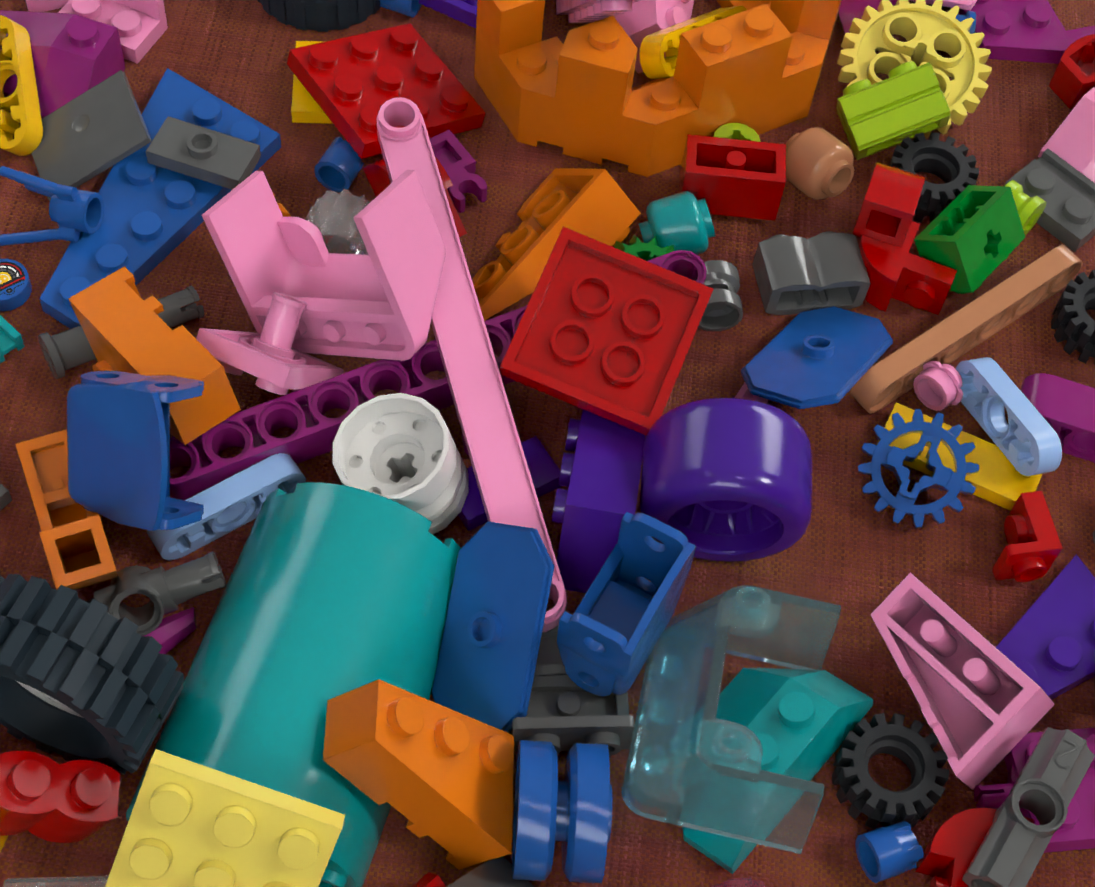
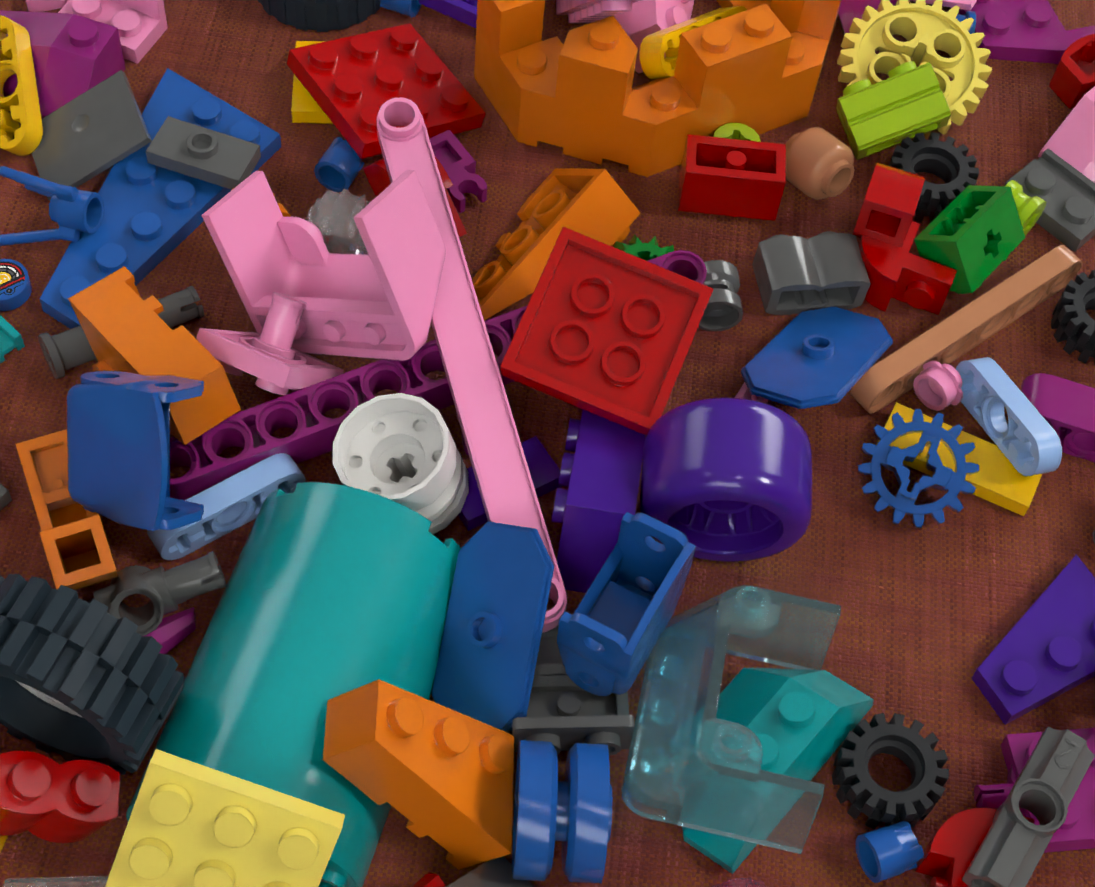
(679, 222): teal head -> none
(962, 681): bright pink wedge -> none
(1030, 540): red bracket -> none

